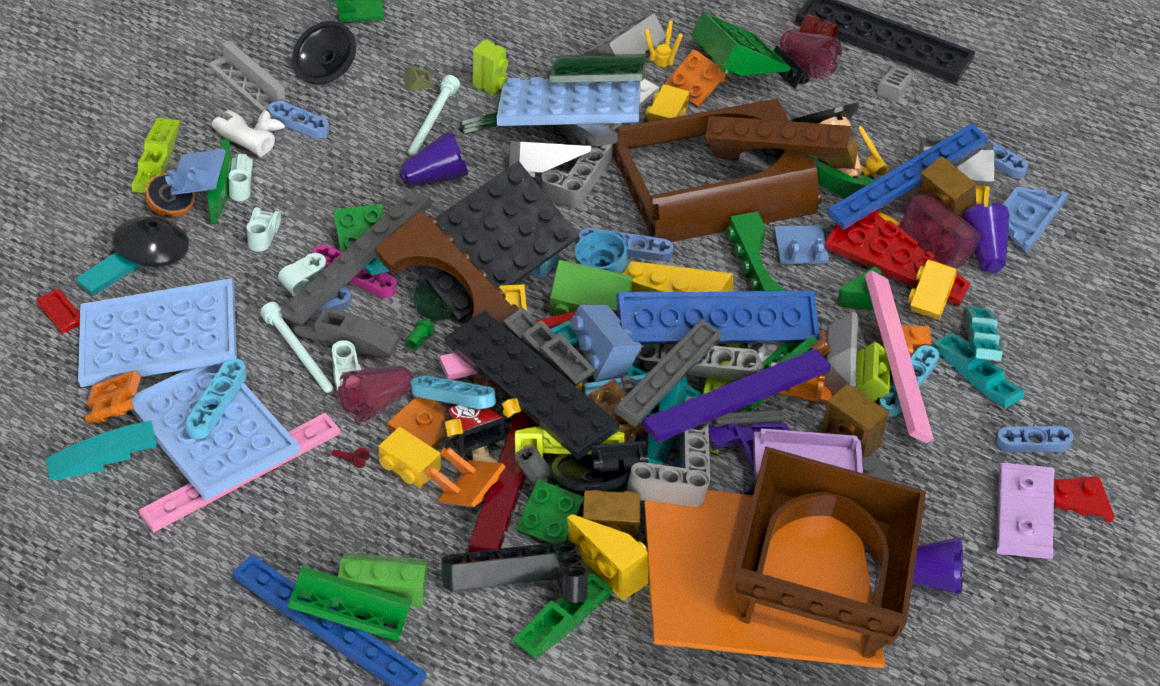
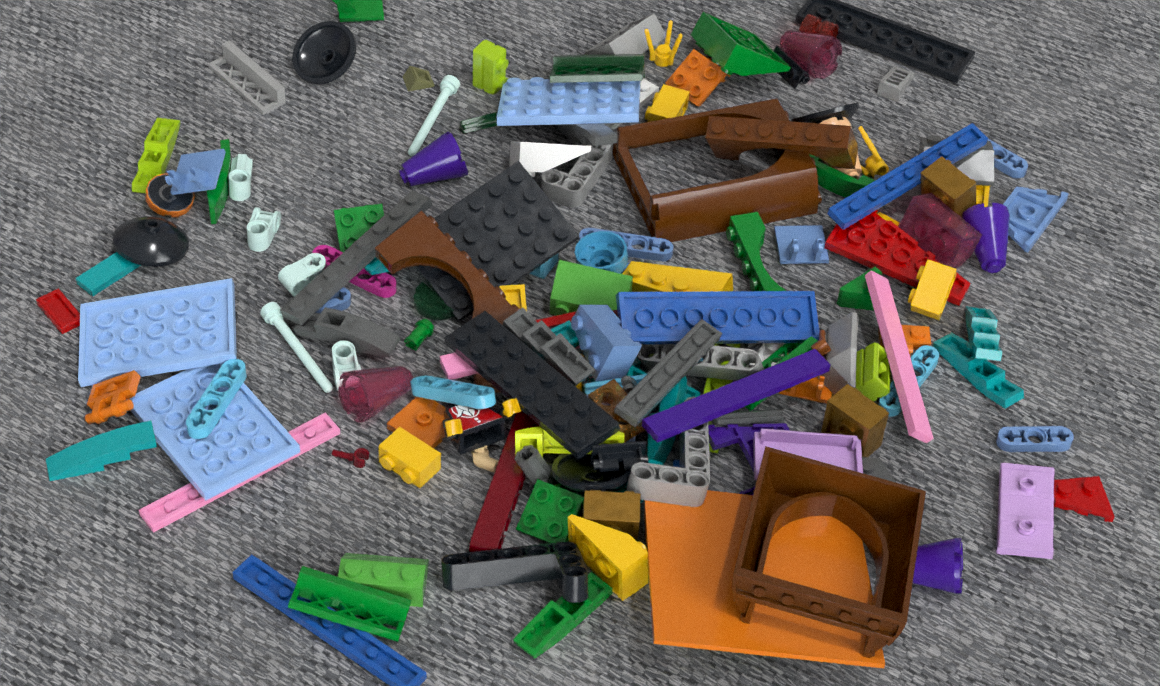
(256, 140): white piece -> none
(317, 128): medium blue beam -> none
(472, 483): orange plate -> none

